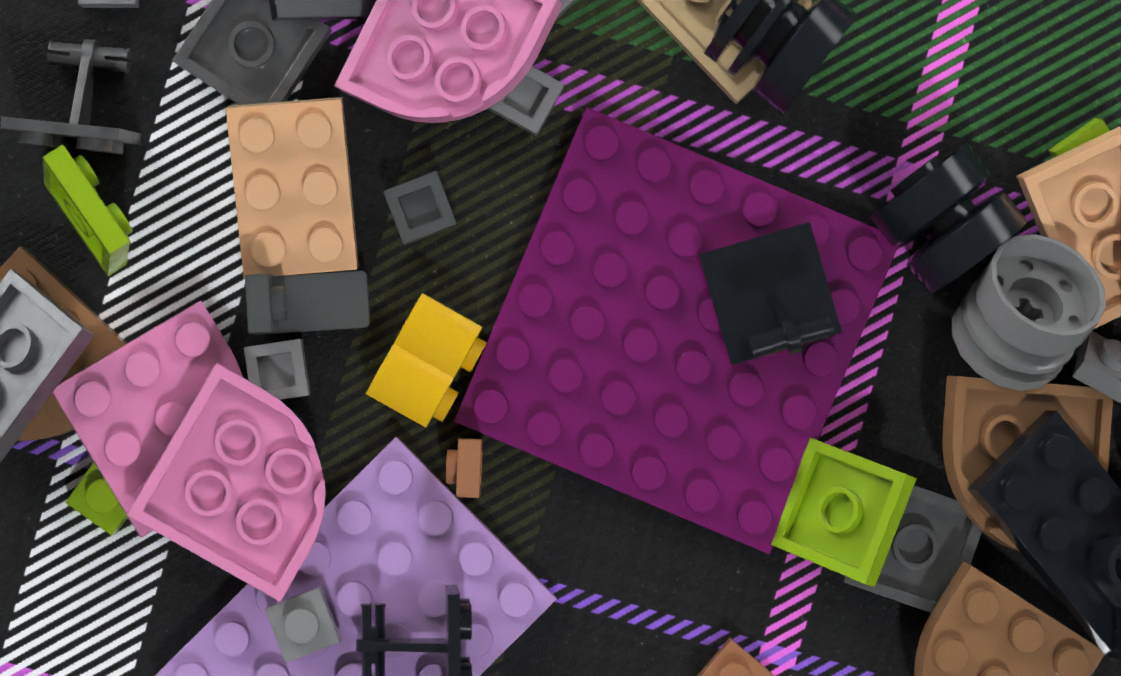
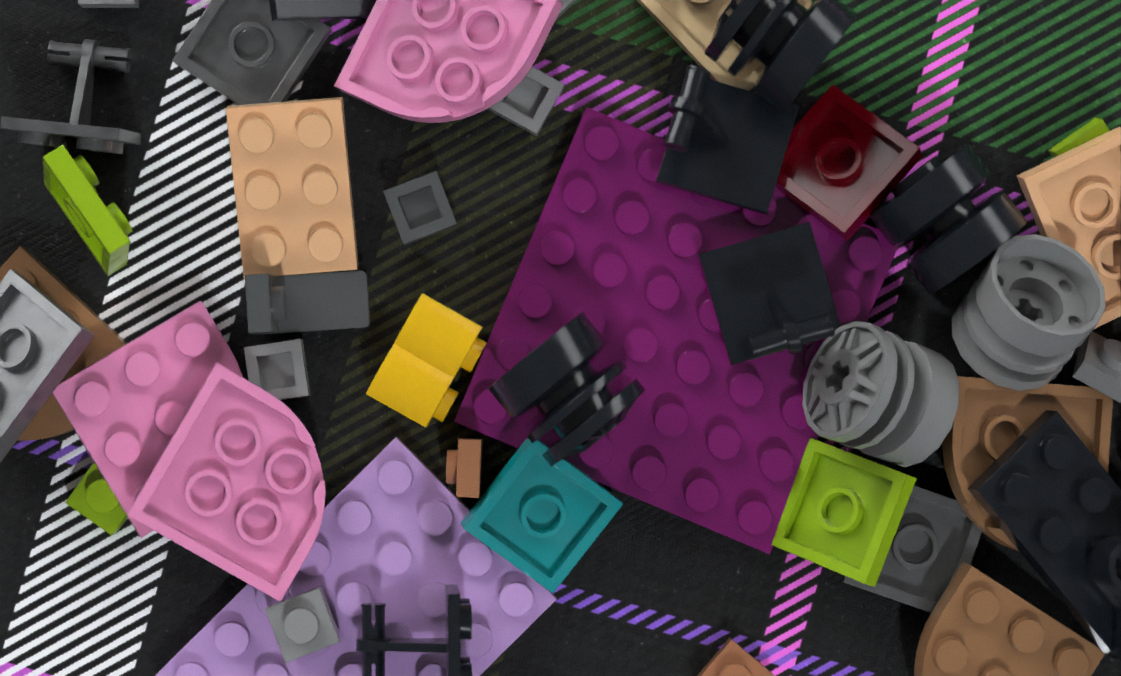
(541, 514): none -> teal plate
(567, 390): none -> black wheel
(724, 142): none -> black plate
(843, 162): none -> dark red plate
(880, 394): none -> light grey wheel

